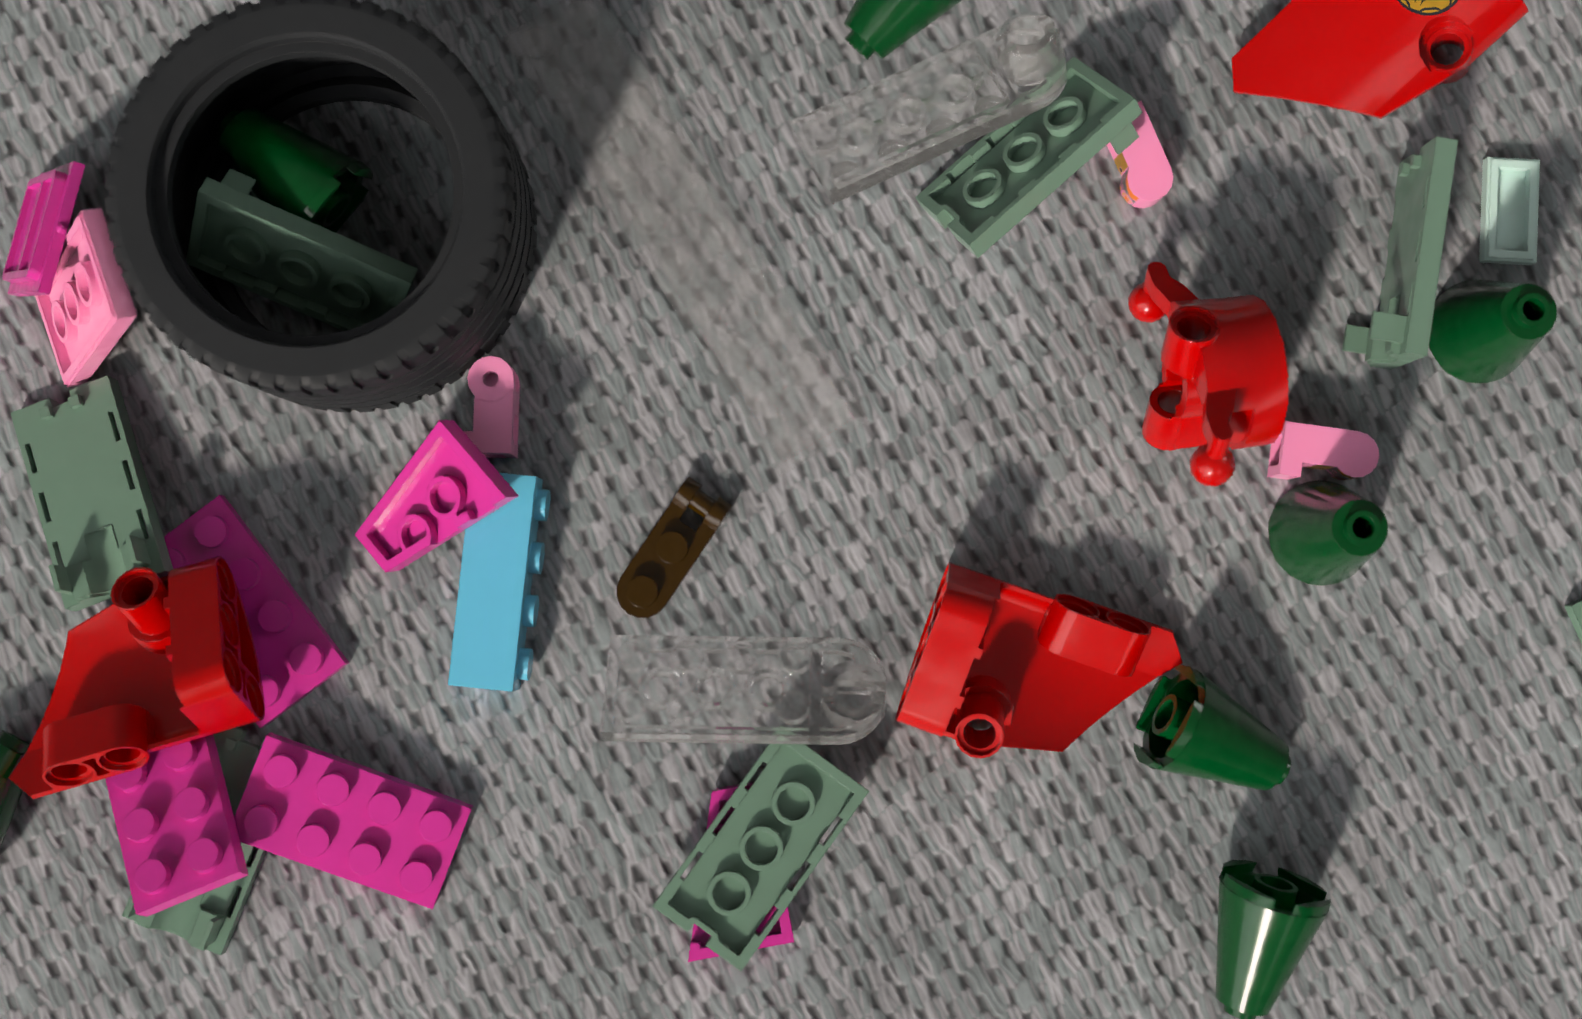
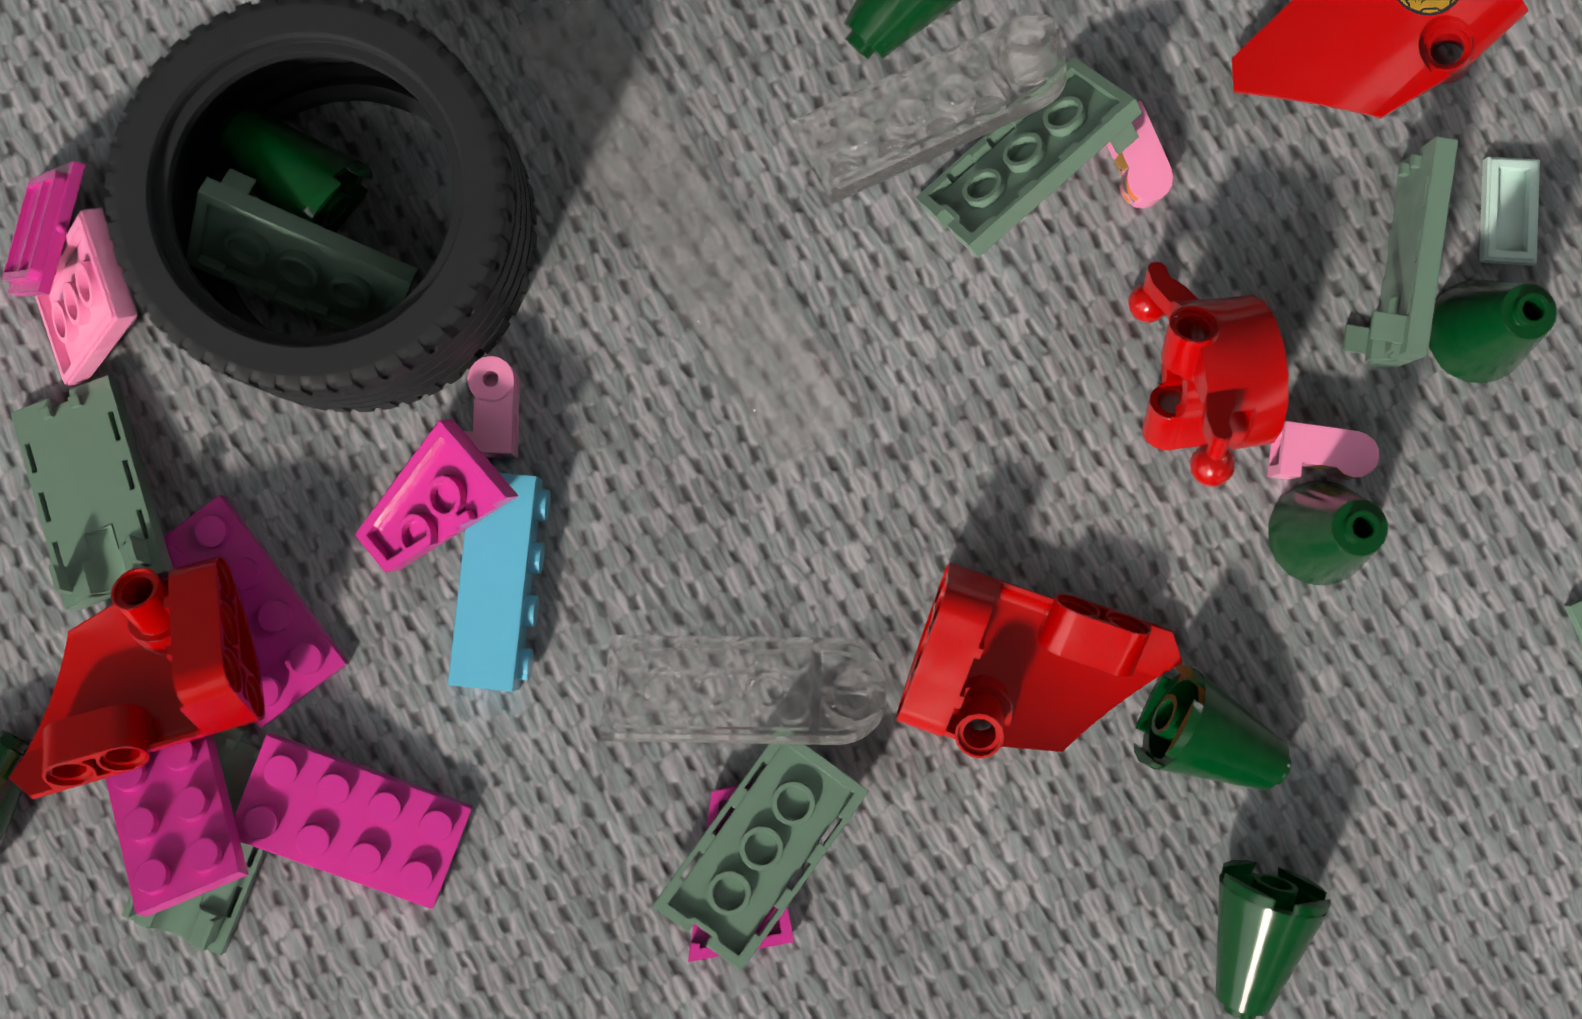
(669, 552): dark brown plate -> none

